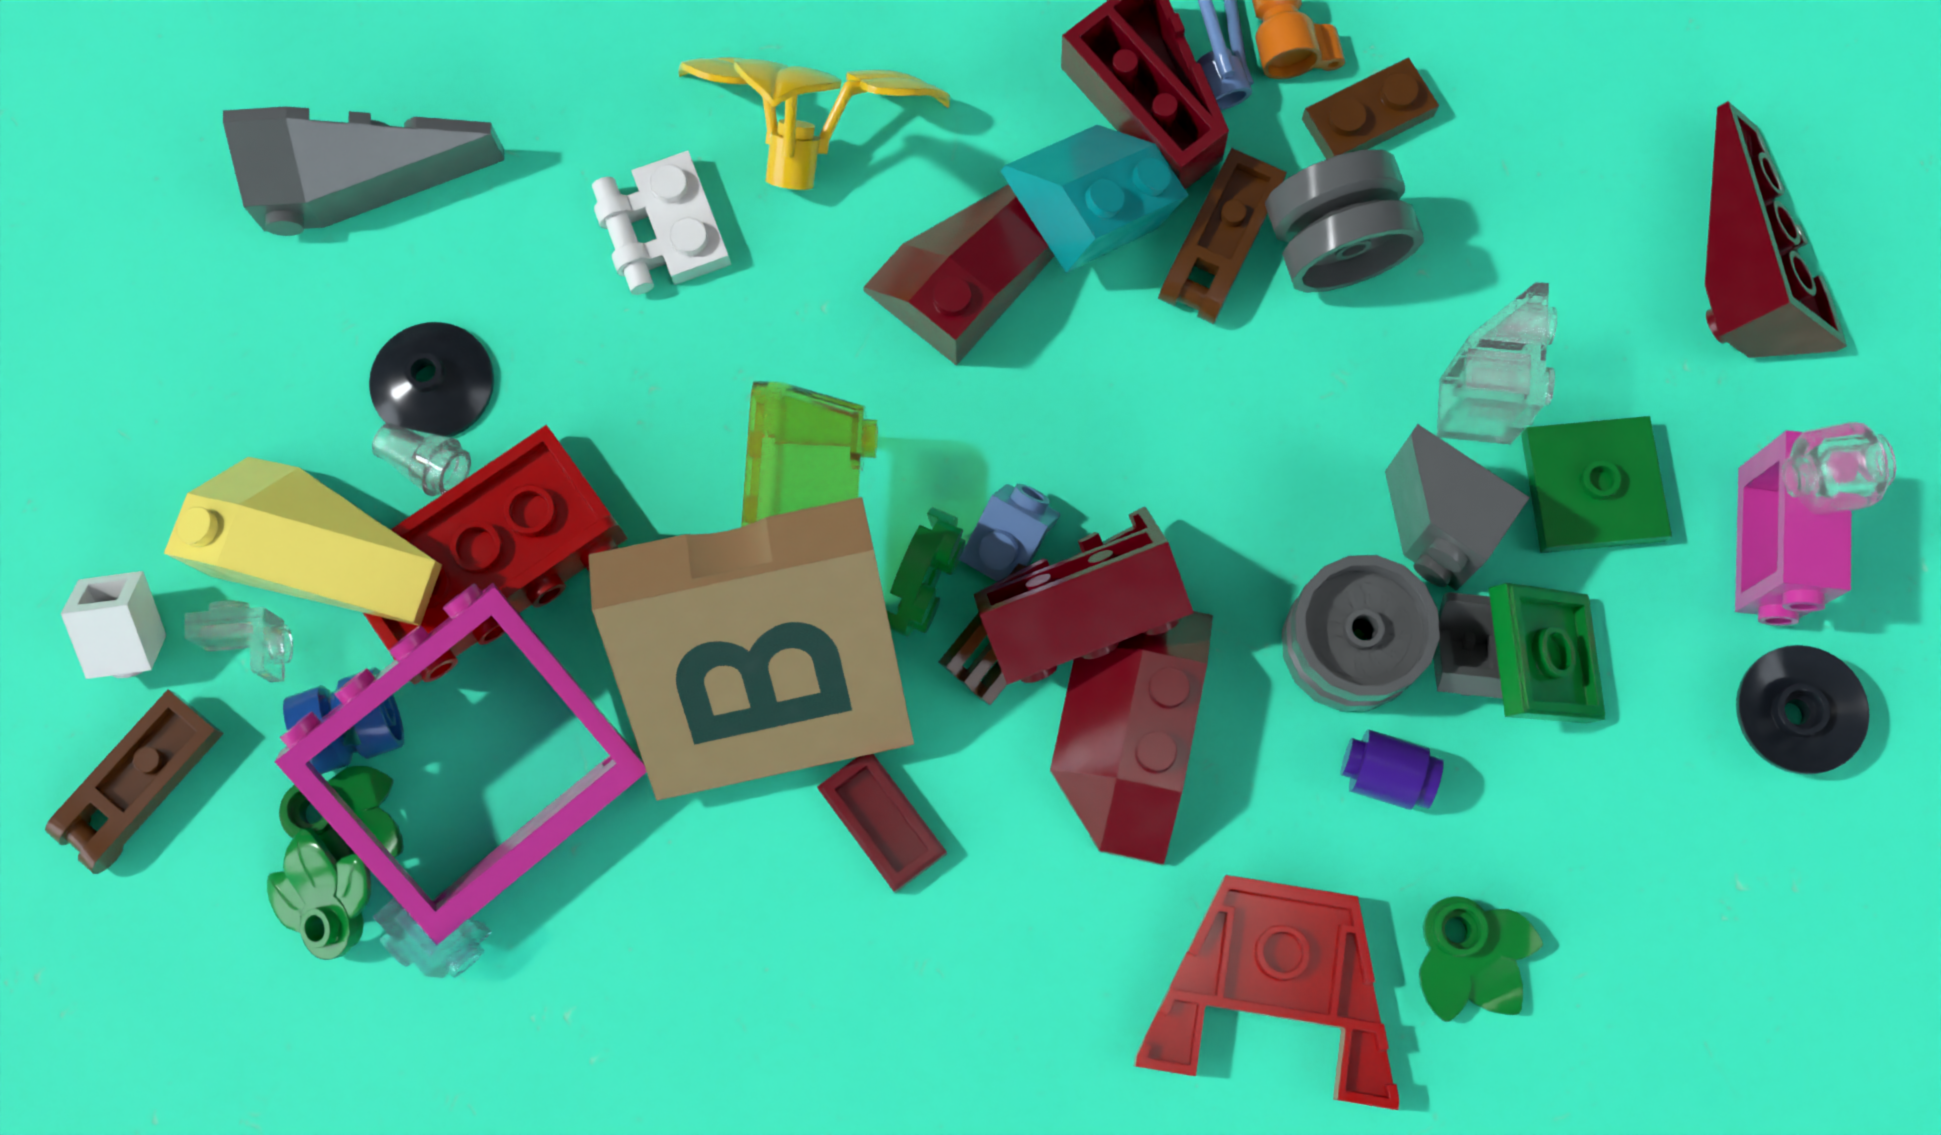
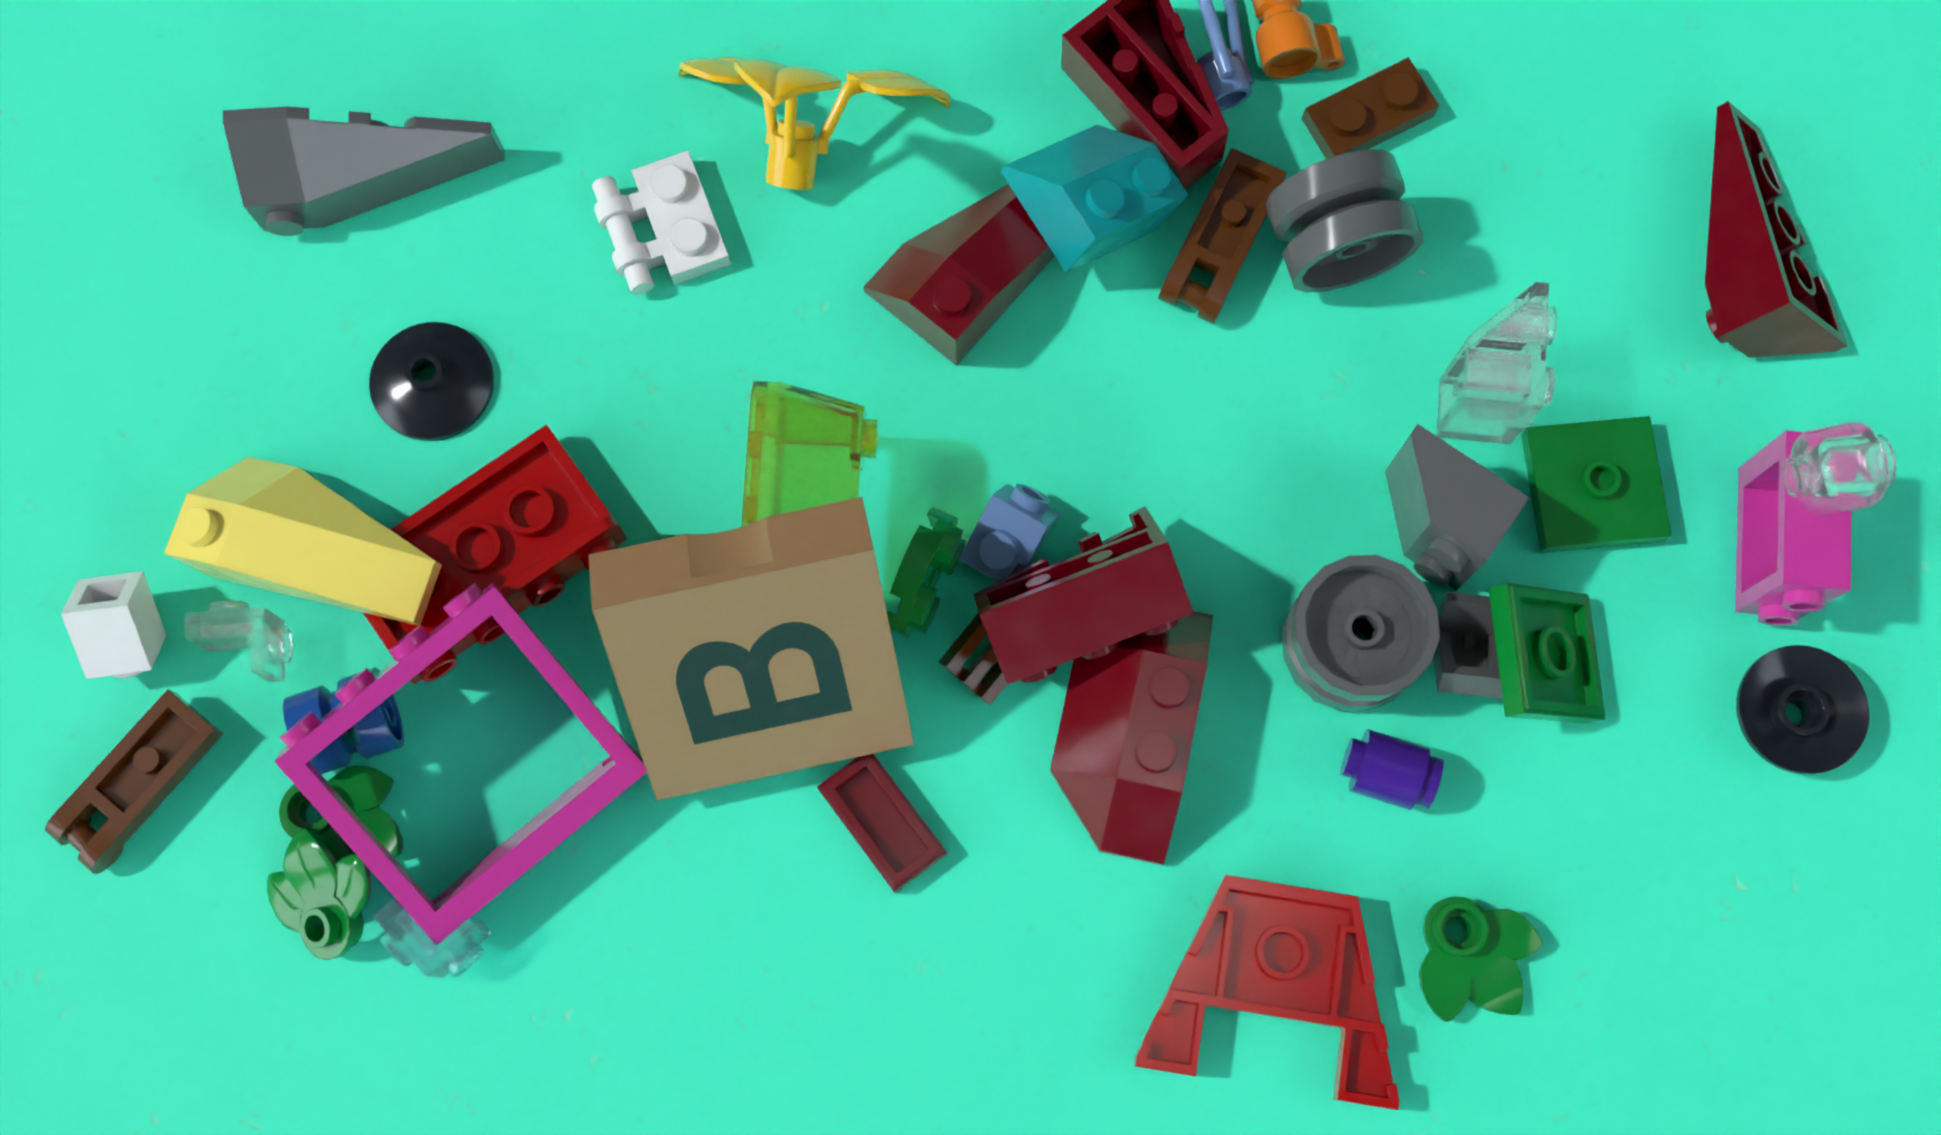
(424, 458): clear cone -> none

